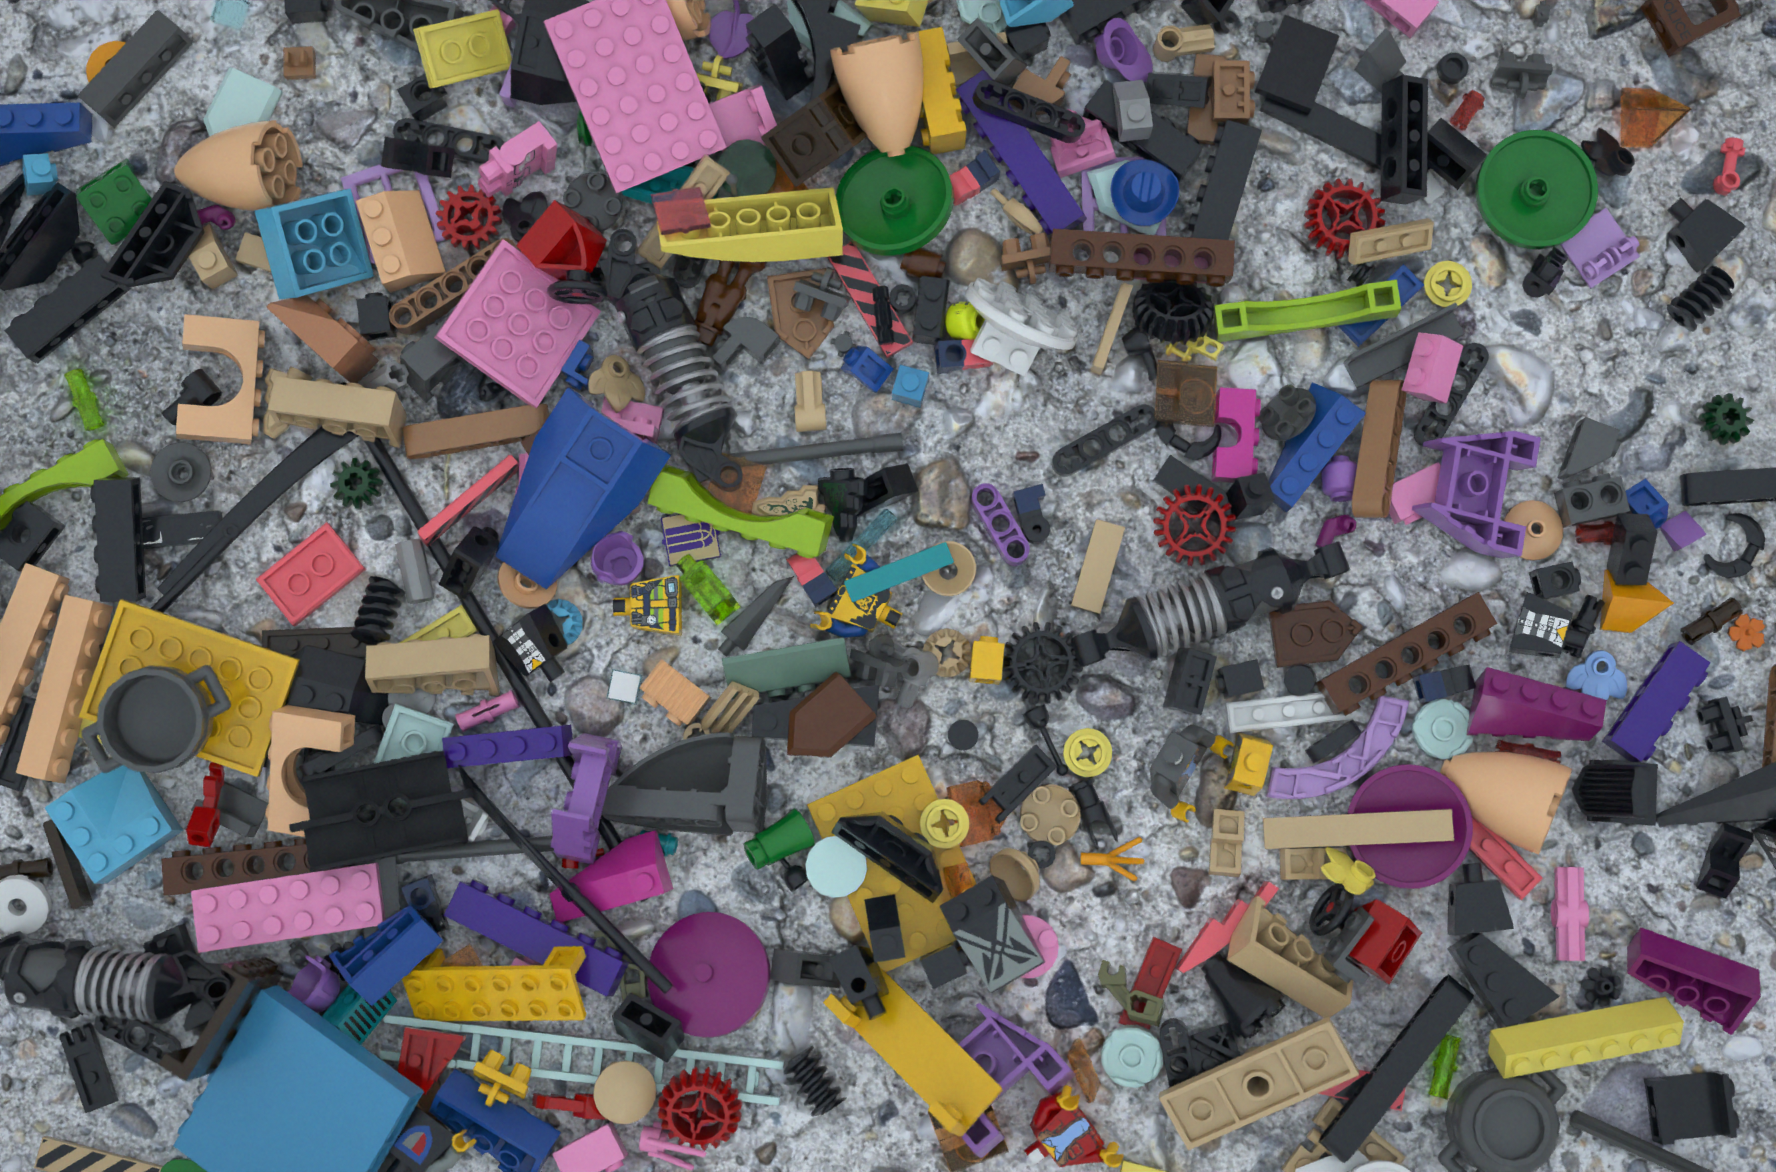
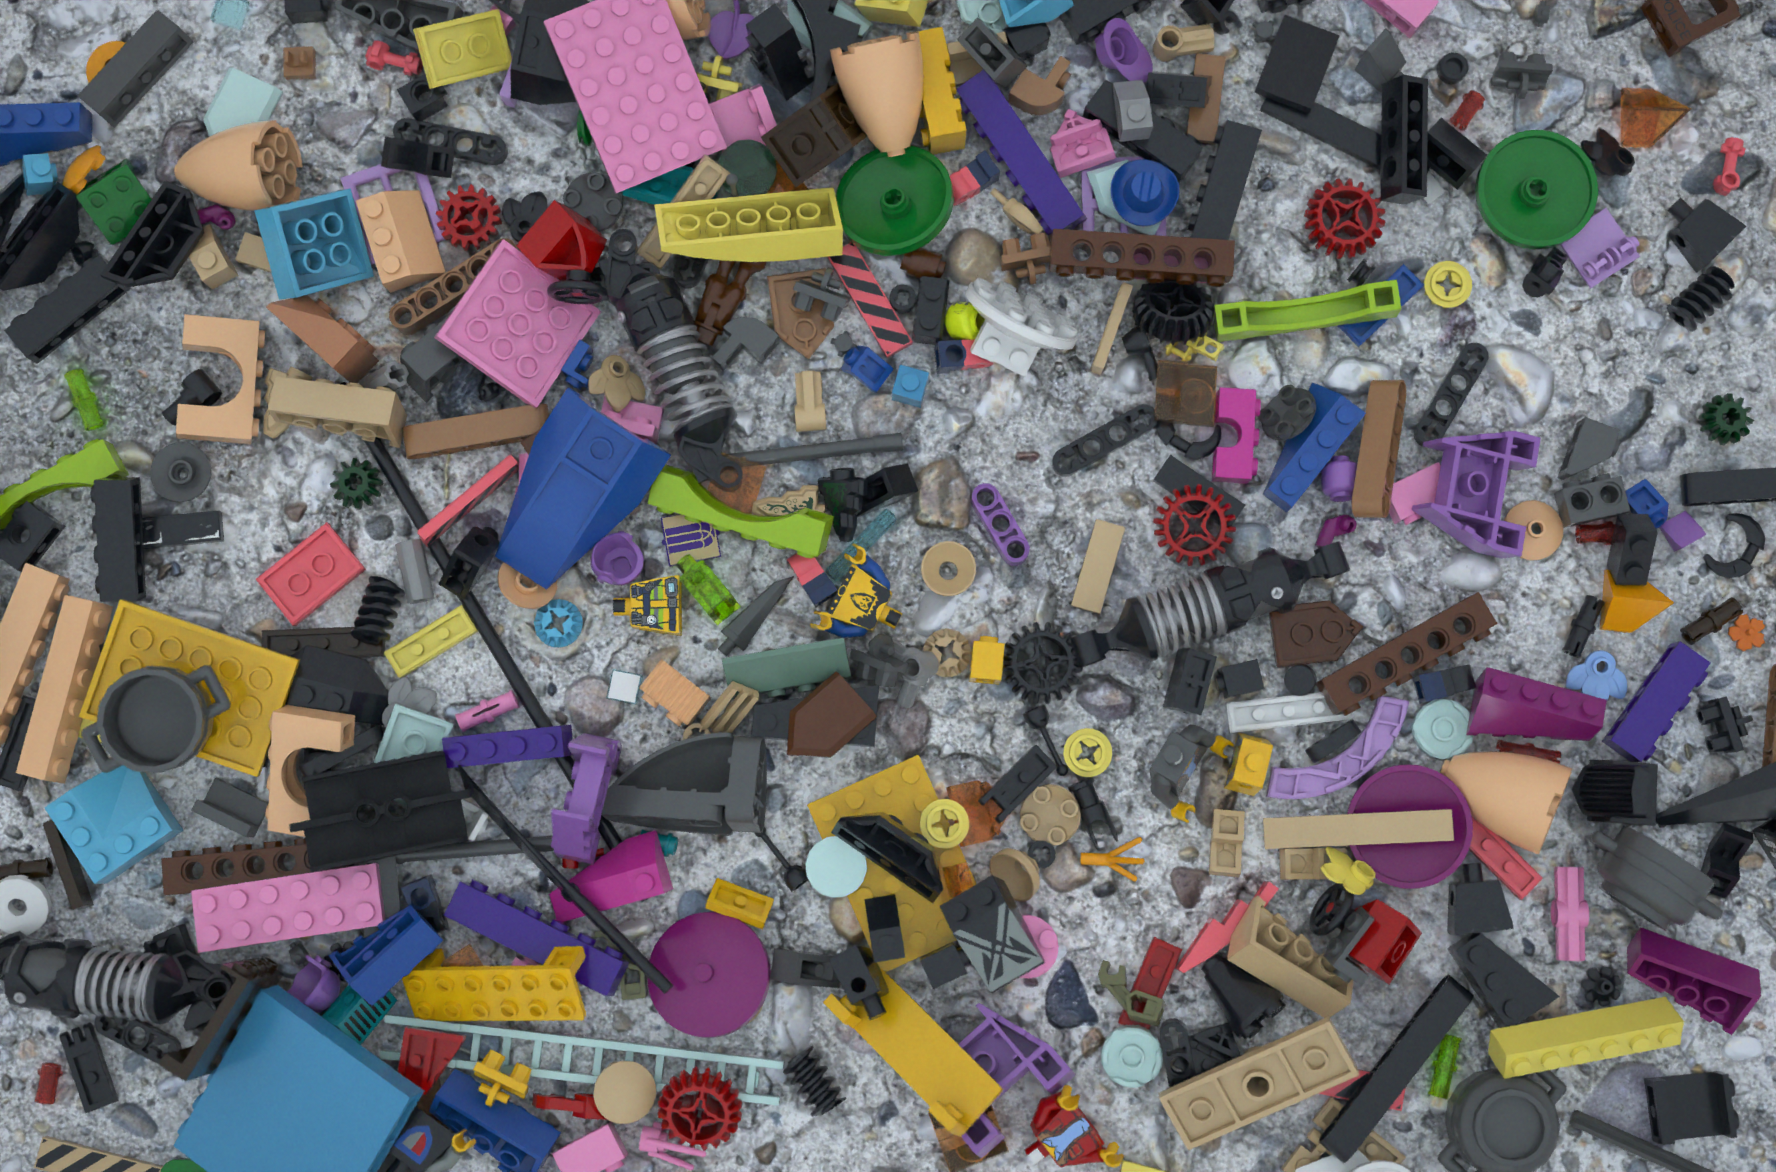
(48, 1083): none -> clear red pin
(80, 167): none -> light orange dish
(206, 818): red piece -> none
(248, 509): black piece -> none
(374, 317): black brick -> none
(379, 54): none -> coral bar
(433, 666): tan wedge -> none
(518, 159): bright pink hips -> none
(534, 644): black torso -> none
(648, 1027): black brick -> none
(680, 211): clear pink piece -> none
(739, 903): none -> yellow plate
(779, 840): green plant -> none
(883, 315): black axle -> none
(898, 572): teal sticker -> none
(963, 735): black tile -> none
(1027, 116): black beam -> none
(1029, 513): leg -> none
(1084, 1070): clear orange piece -> none
(1232, 91): medium nougat bracket -> none
(1250, 496): black brick -> none
(1390, 241): tan tile -> none
(1397, 348): dark grey panel -> none
(1432, 367): bright pink brick -> none
(1543, 585): black brick -> none
(1544, 629): torso -> none
(1652, 879): none -> dark grey piece

